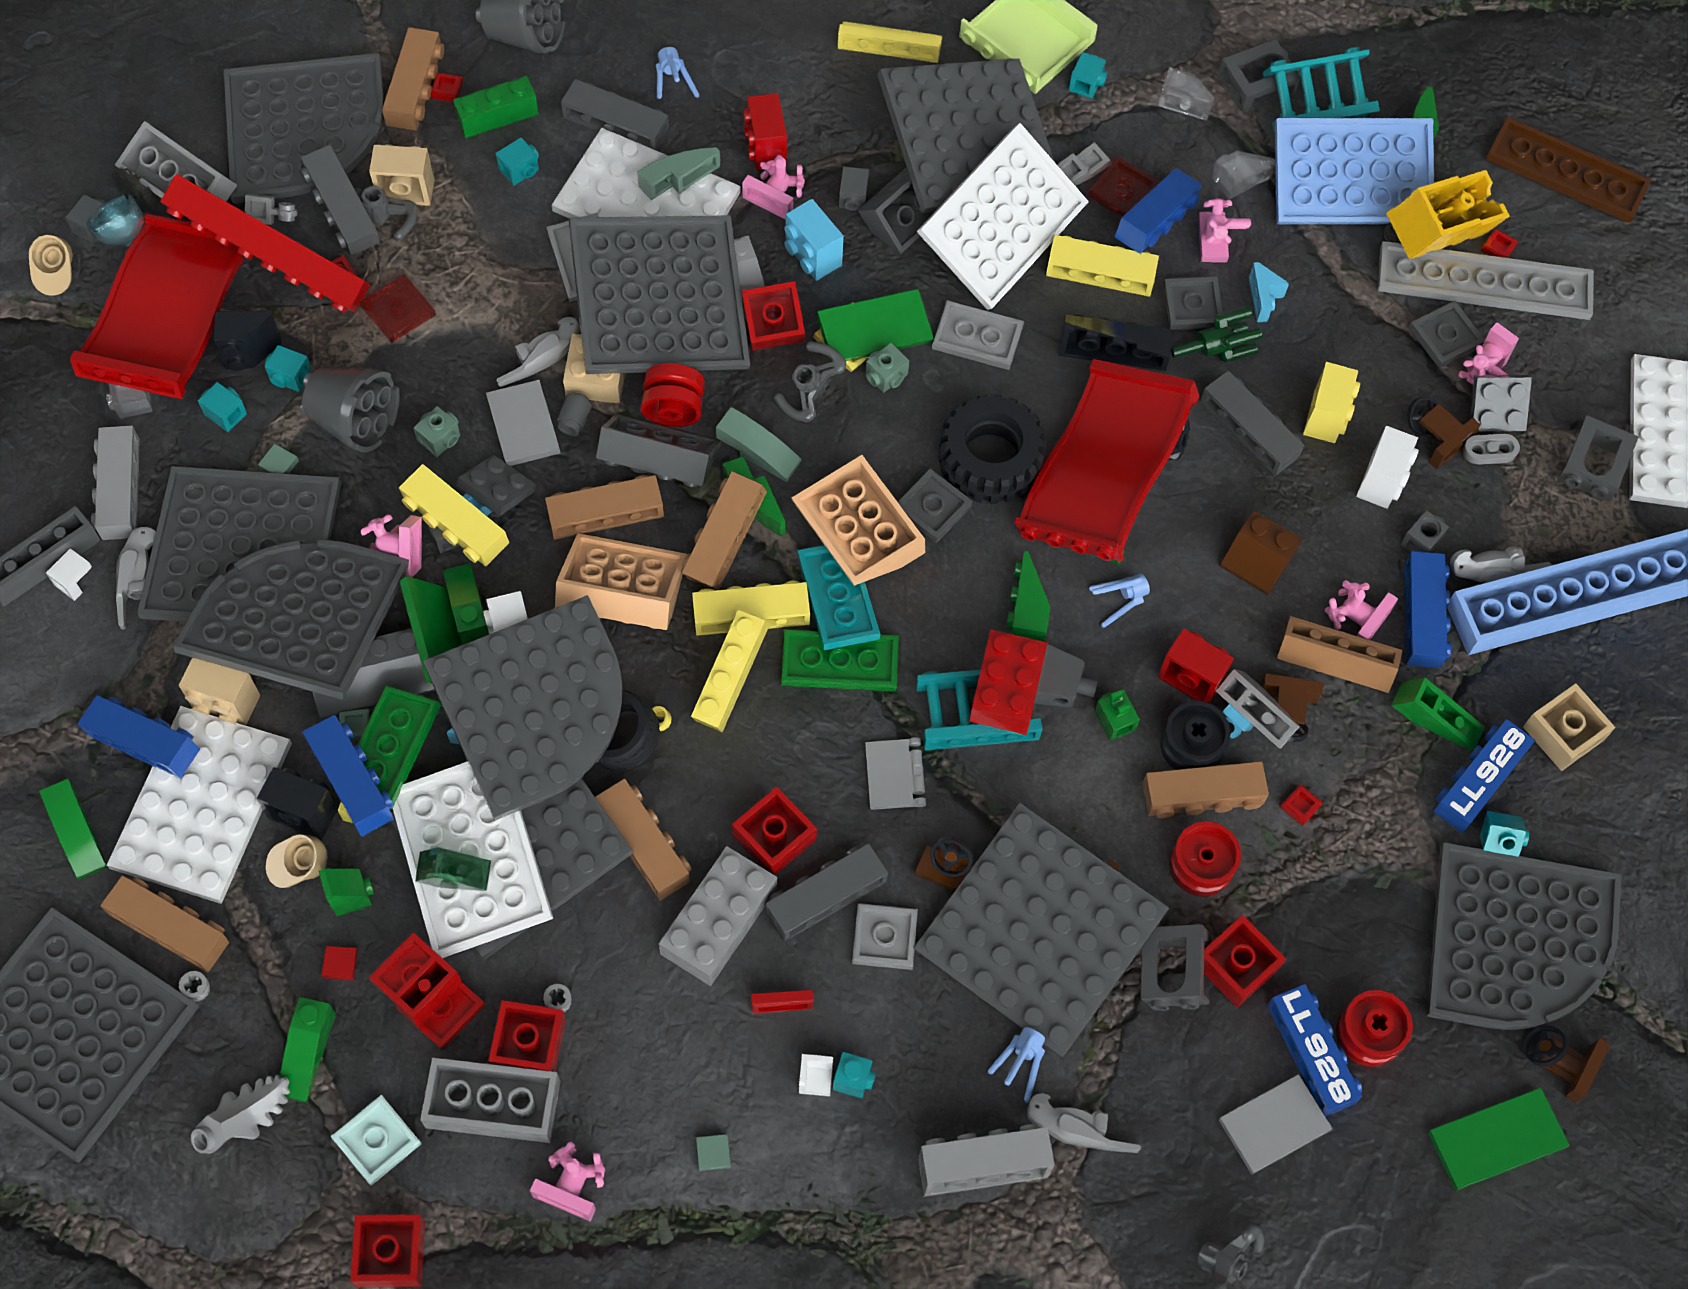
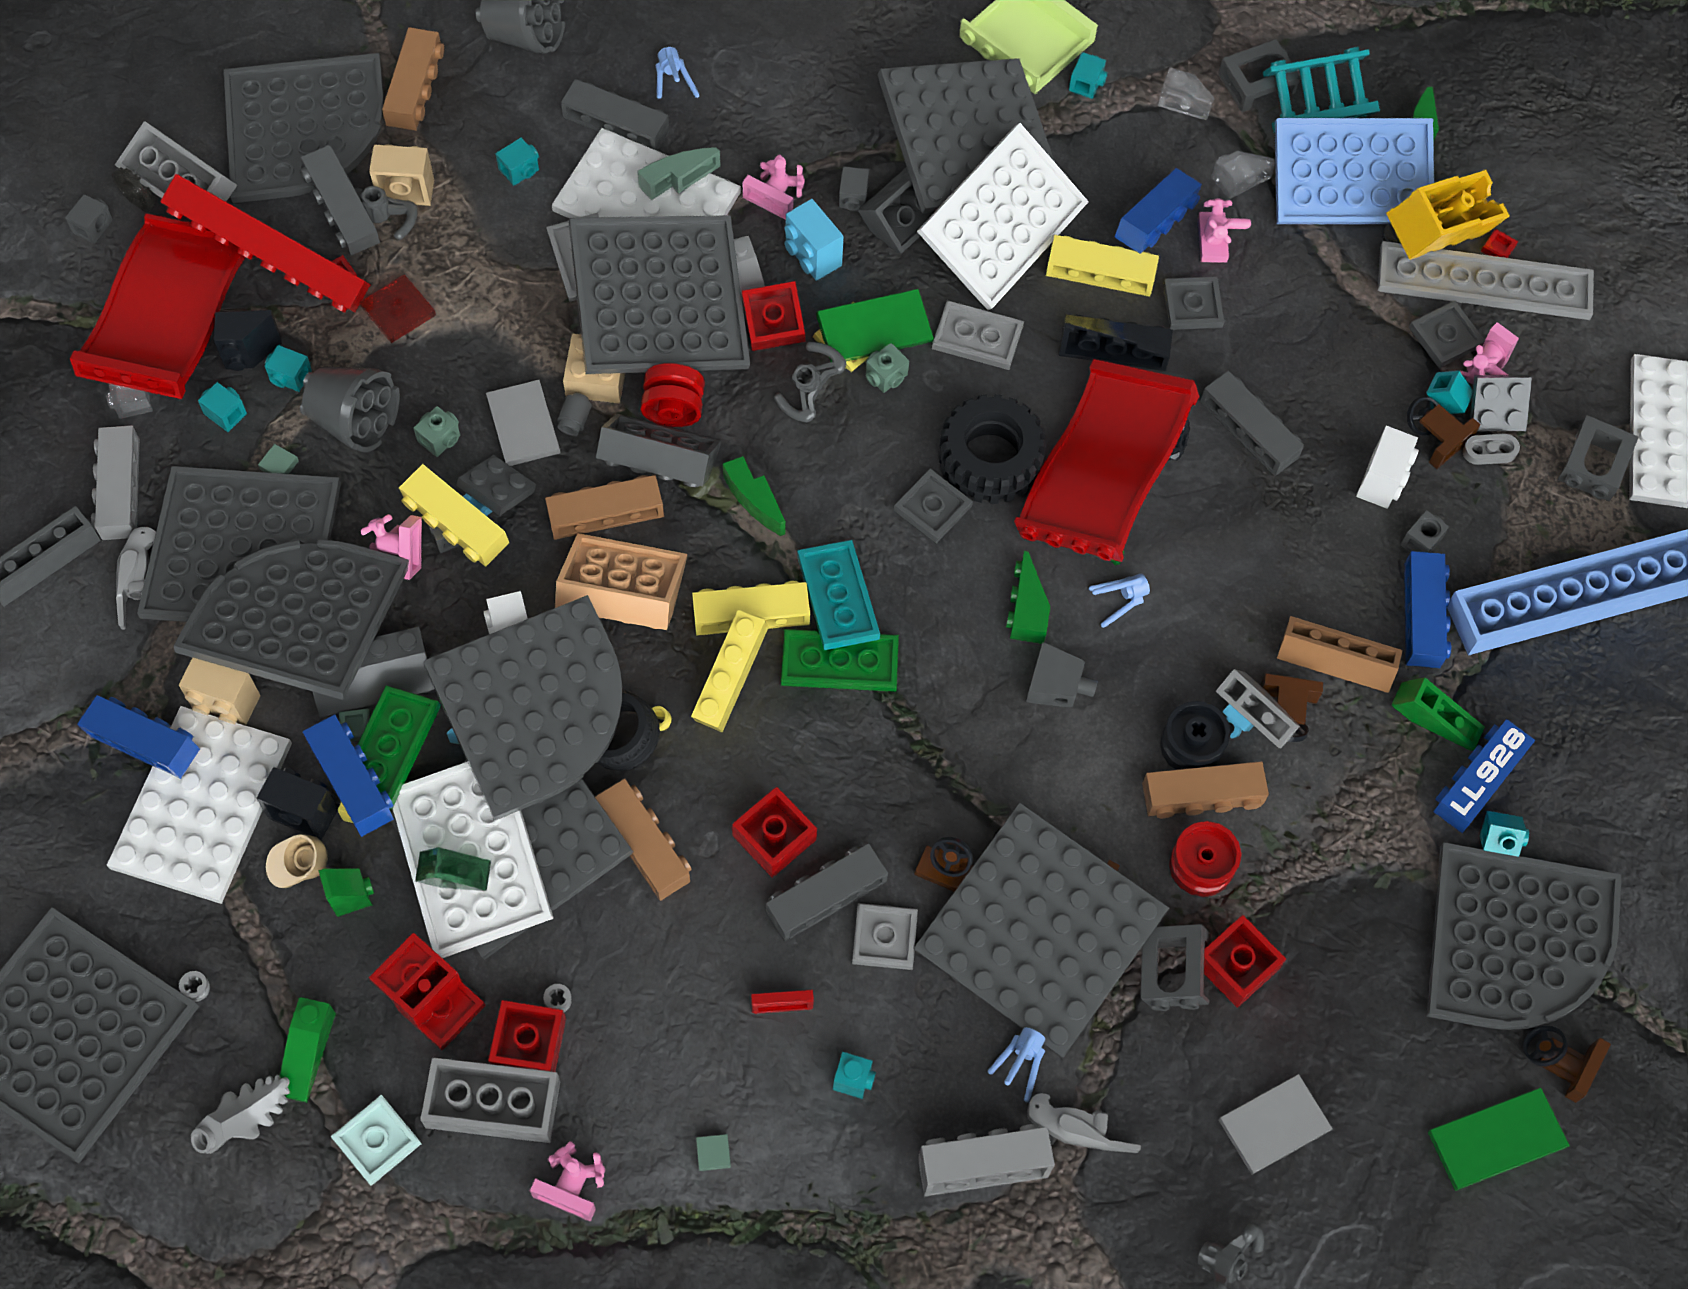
(51, 264): tan cap -> none
(68, 572): white panel -> none
(73, 828): green slope -> none
(118, 222): clear light blue cylinder -> none
(165, 923): medium nougat brick -> none
(263, 209): light grey plate -> none
(339, 963): red tile -> none
(388, 1251): red brick -> none
(430, 618): green tile -> none
(446, 87): red tile -> none
(465, 603): green slope -> none
(496, 107): green brick -> none
(542, 351): light grey animal -> none
(718, 916): light grey brick -> none
(724, 531): medium nougat brick -> none
(757, 444): sand green slope -> none
(764, 129): red brick -> none
(815, 1075): white panel -> none
(860, 522): light nougat slope -> none
(889, 42): light yellow panel -> none
(895, 774): light grey piece -> none
(966, 733): teal fence -> none
(1008, 682): red brick -> none
(1085, 164): light grey slope -> none
(1116, 714): green brick -> none
(1122, 187): clear red plate -> none
(1195, 666): red brick -> none
(1223, 338): dark green plant -> none
(1261, 552): reddish brown slope -> none
(1265, 288): medium azure slope -> none
(1301, 805): red tile -> none
(1314, 1050): blue brick -> none
(1332, 403): light yellow brick -> none
(1357, 1023): red wheel -> none
(1358, 610): bright pink piece -> none
(1450, 391): none -> teal brick
(1491, 564): light grey animal -> none
(1568, 169): reddish brown plate -> none
(1568, 727): tan brick -> none

